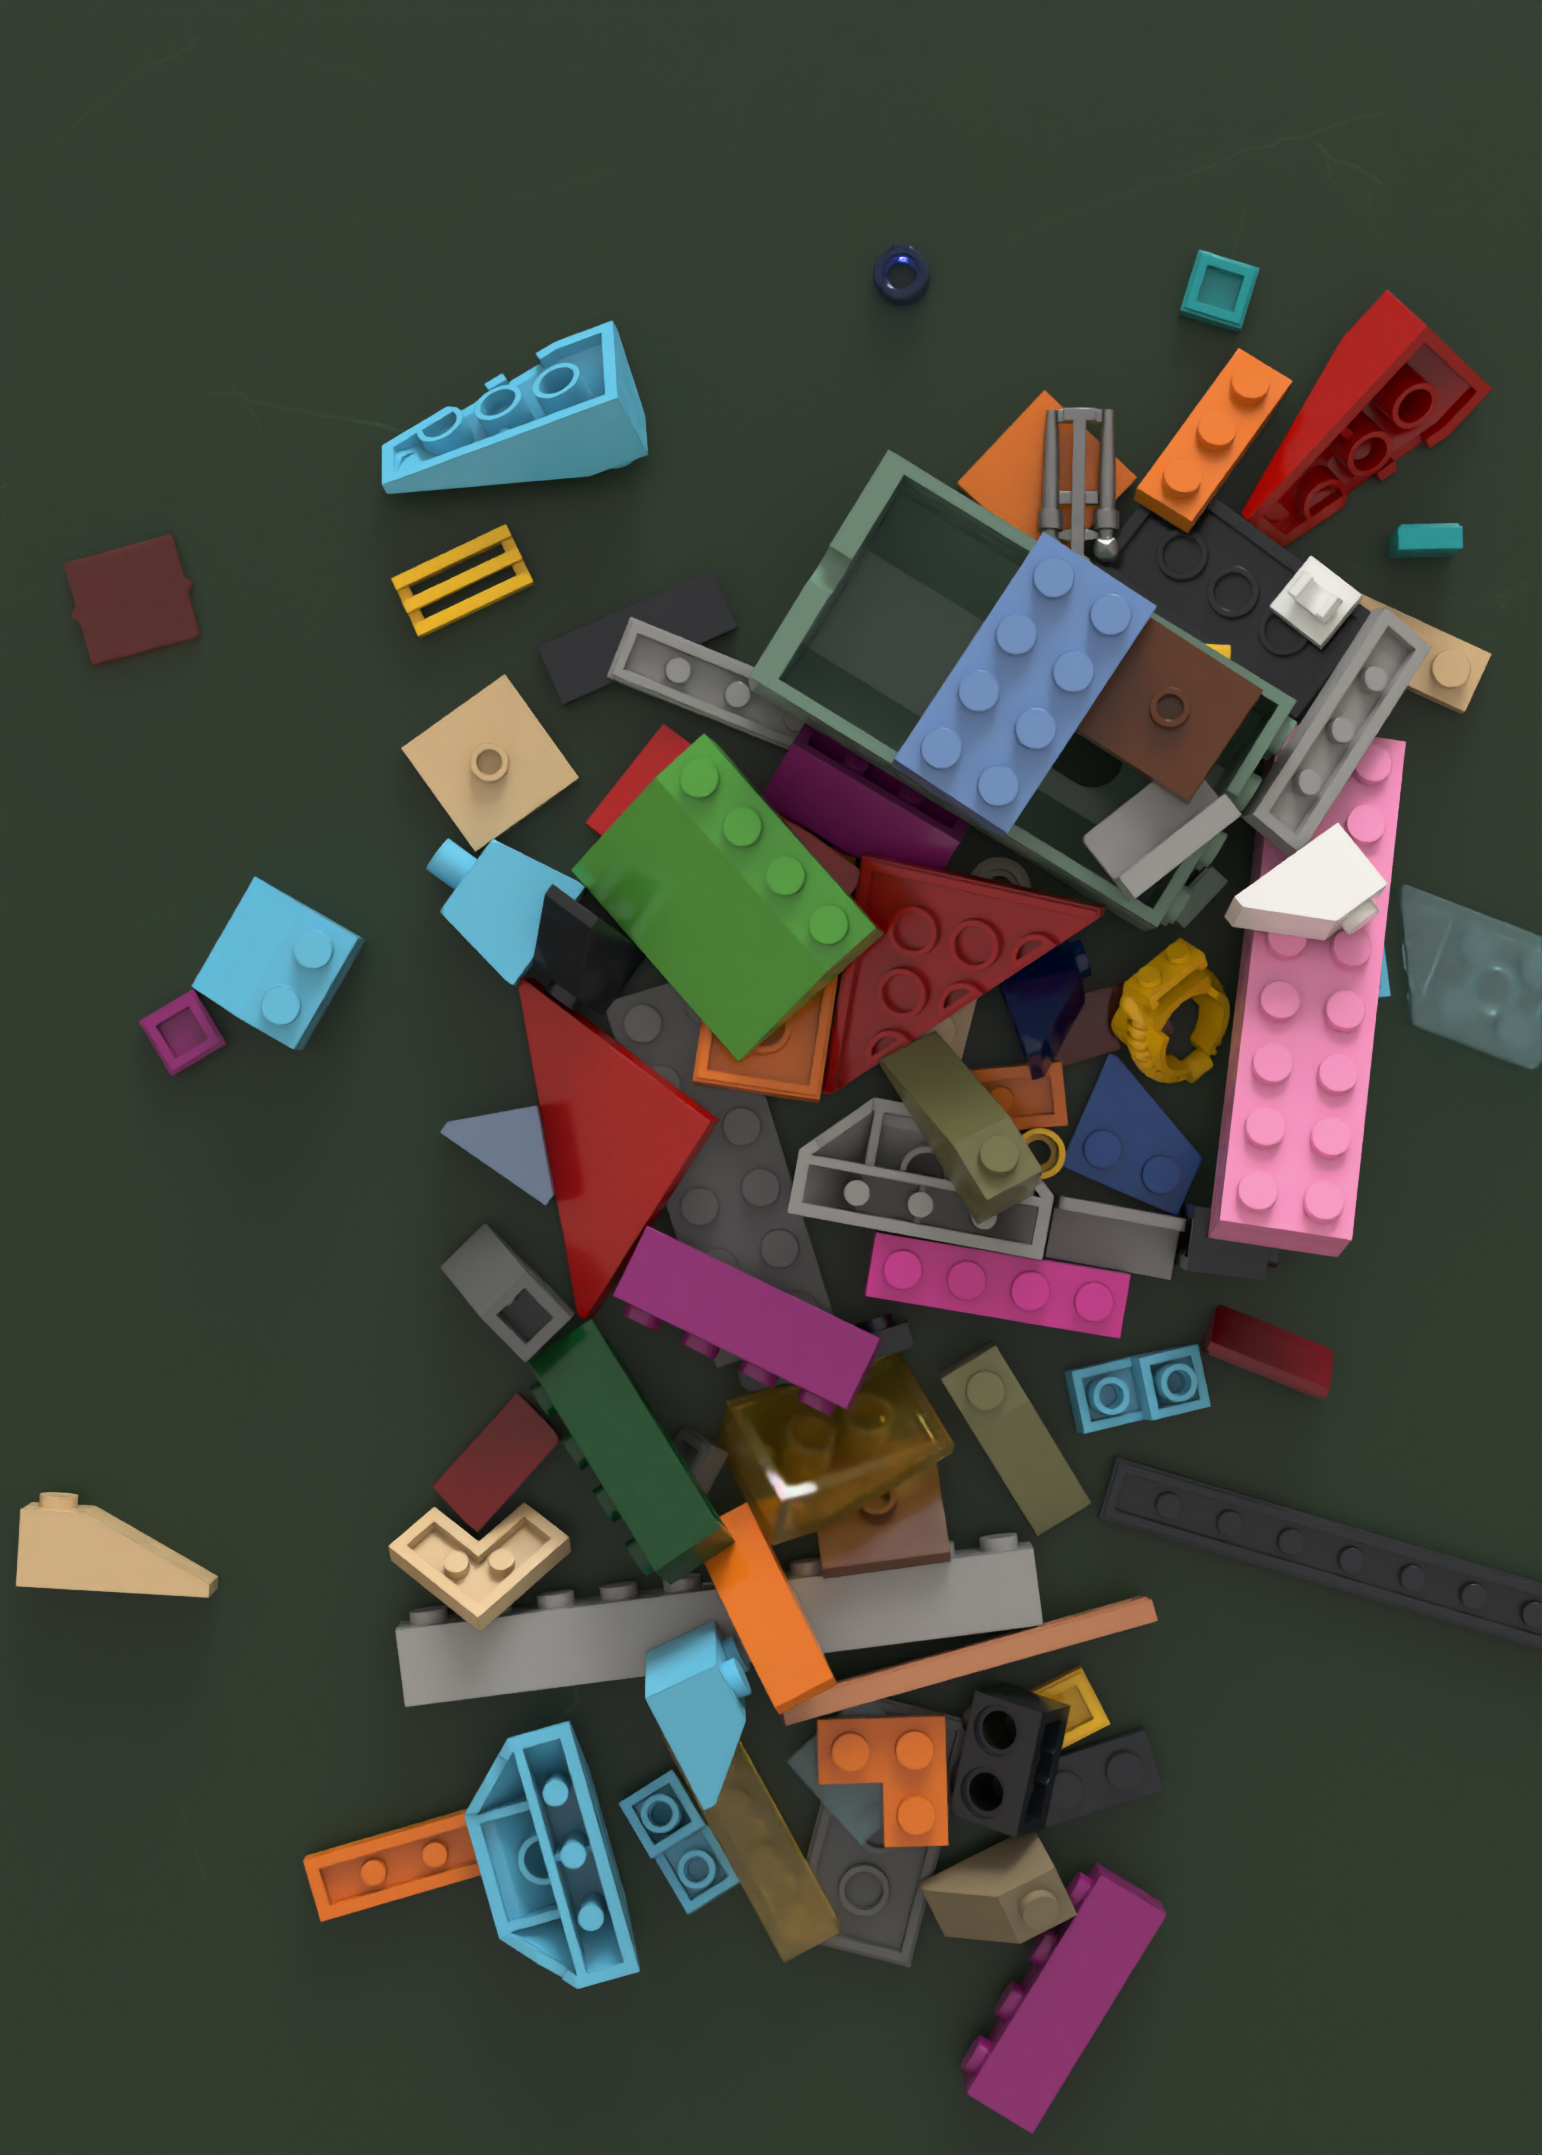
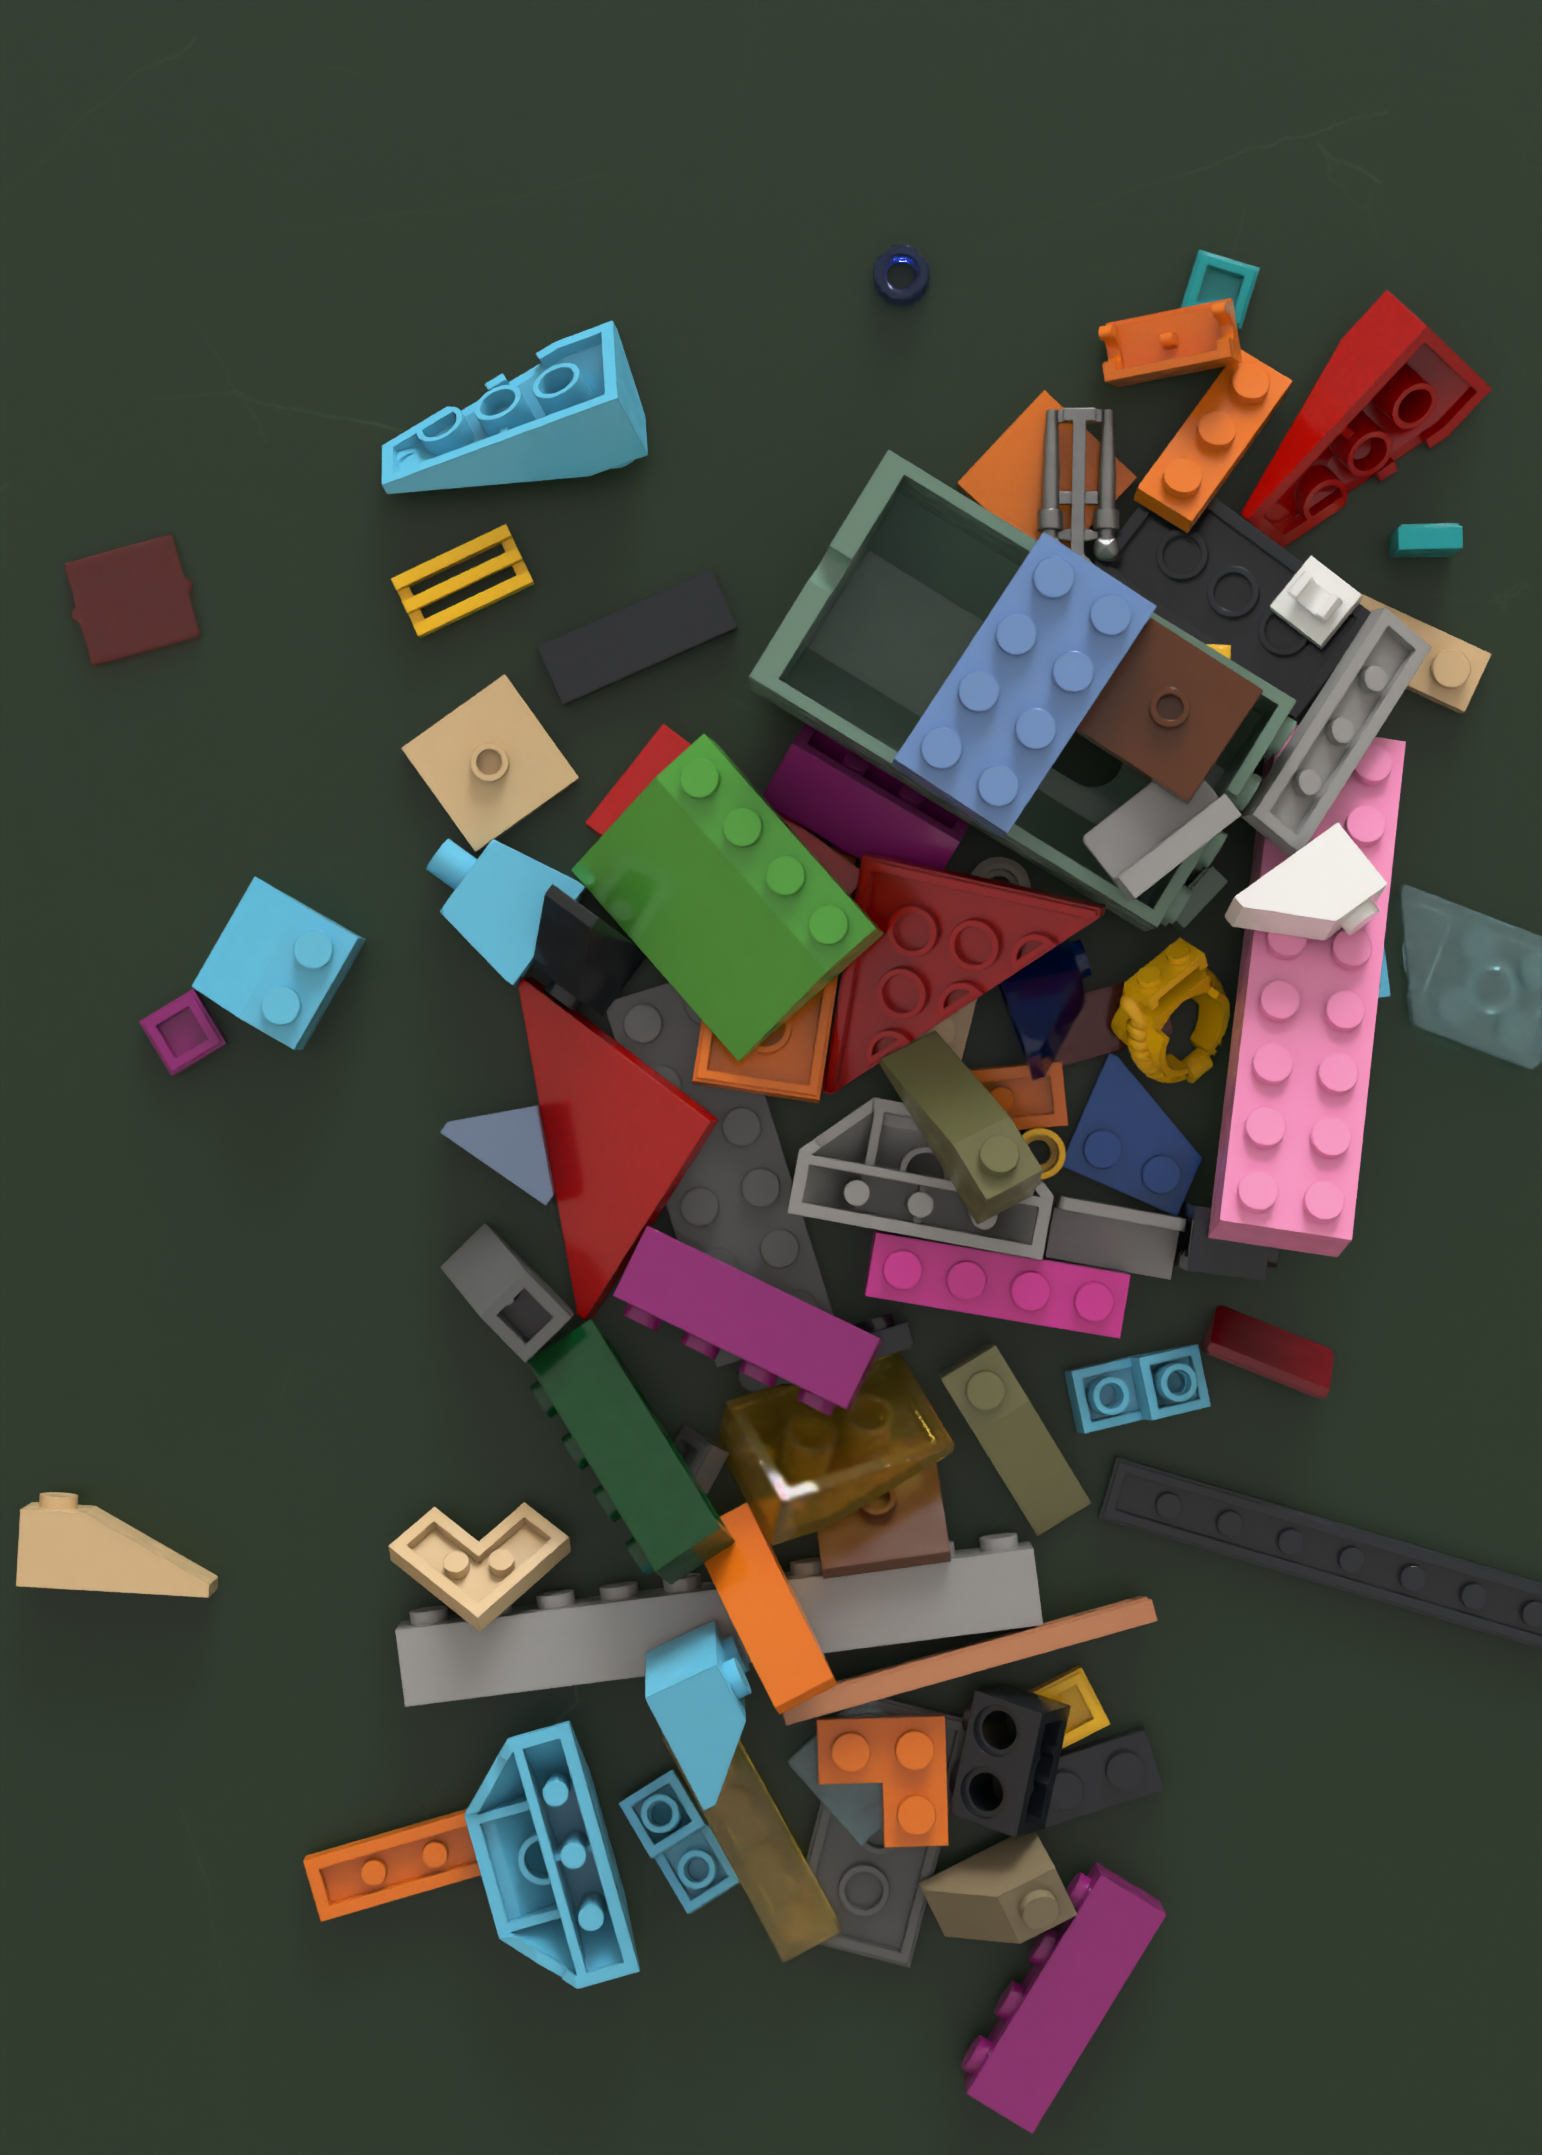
(498, 1461): dark red slope -> none
(699, 683): light grey tile -> none
(1171, 343): none -> orange hinge

